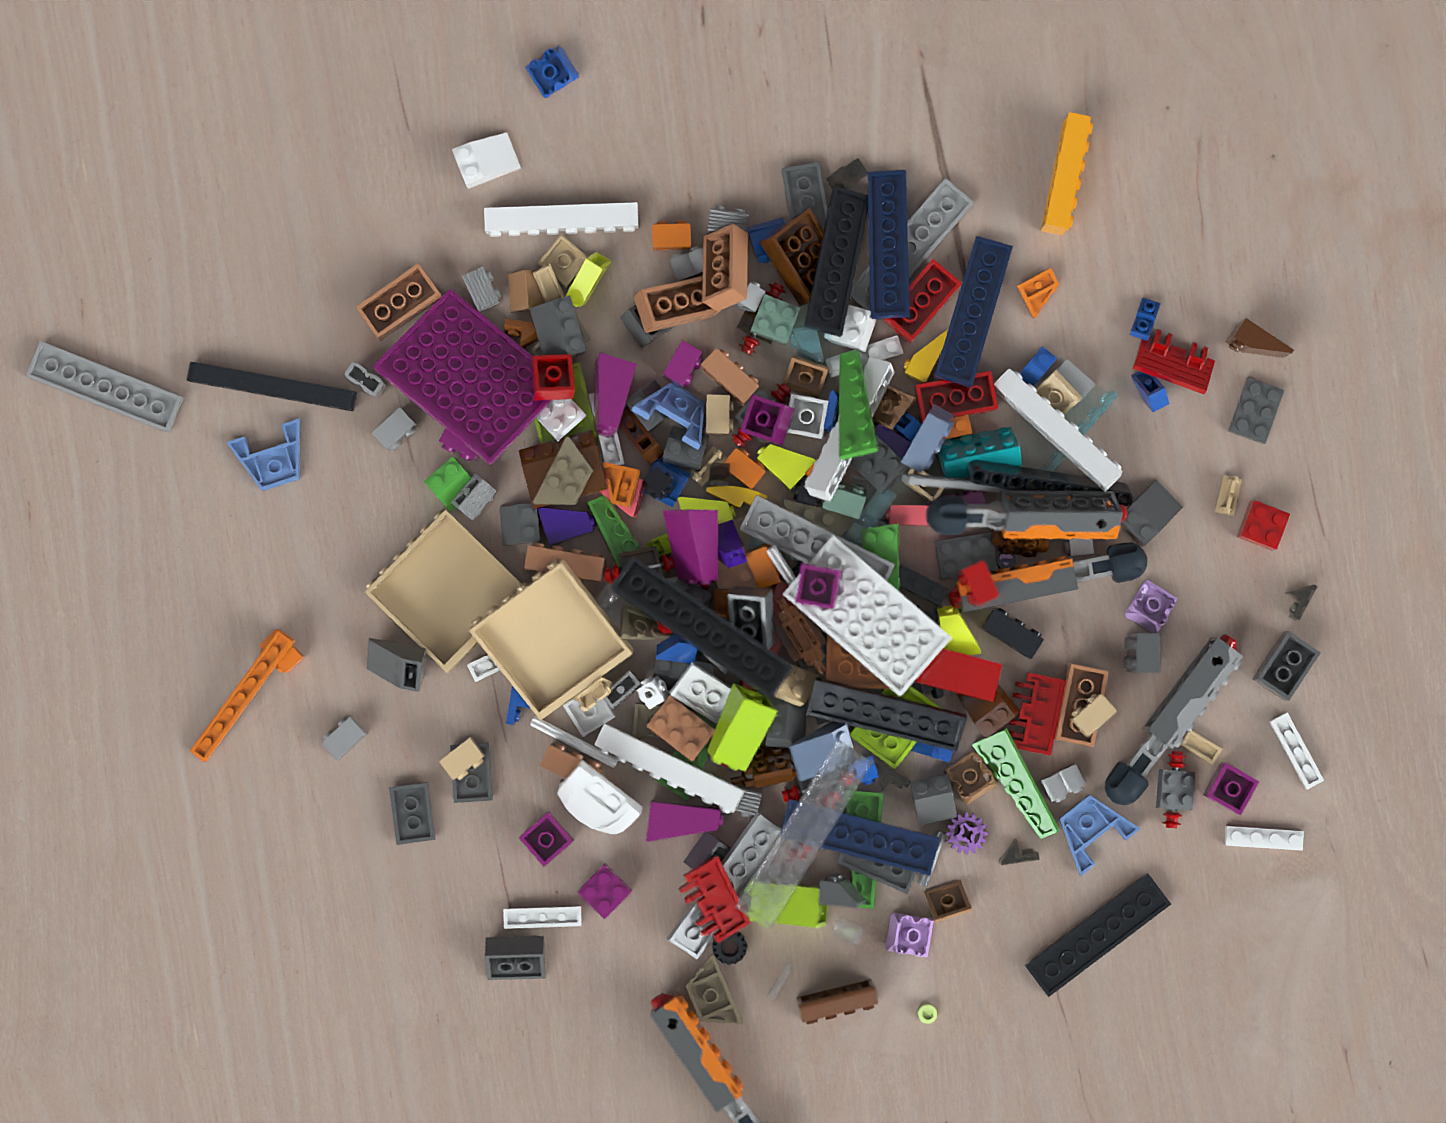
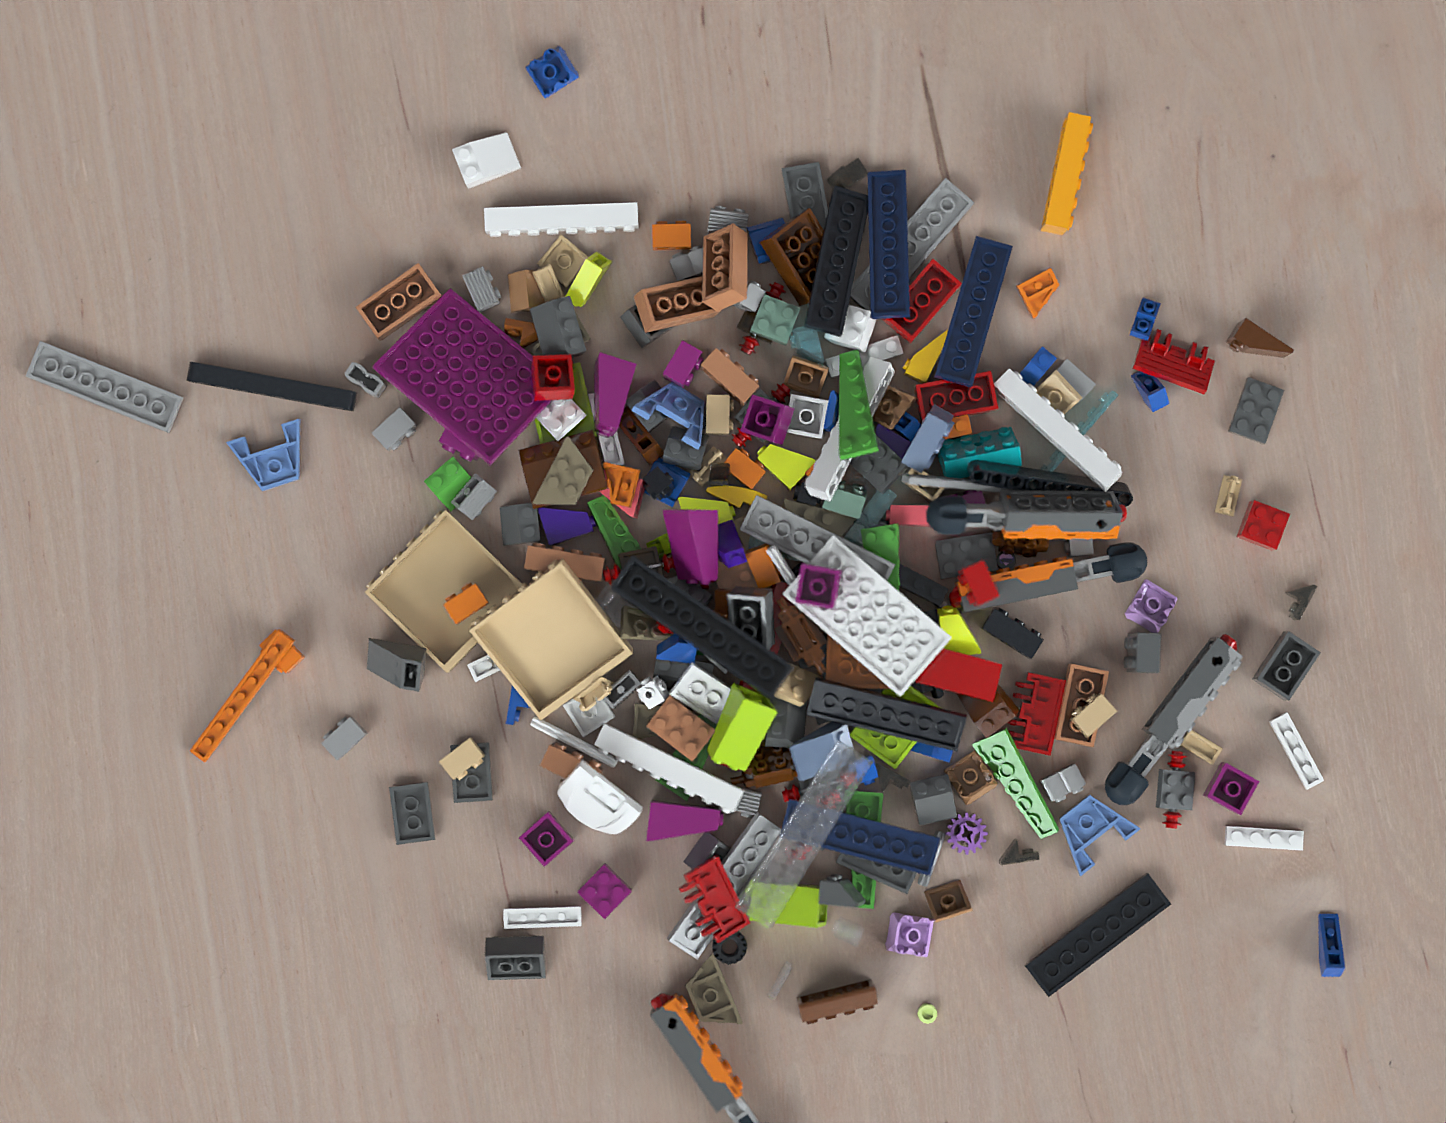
(465, 603): none -> orange brick
(1150, 513): dark grey slope -> none
(1330, 946): none -> blue slope

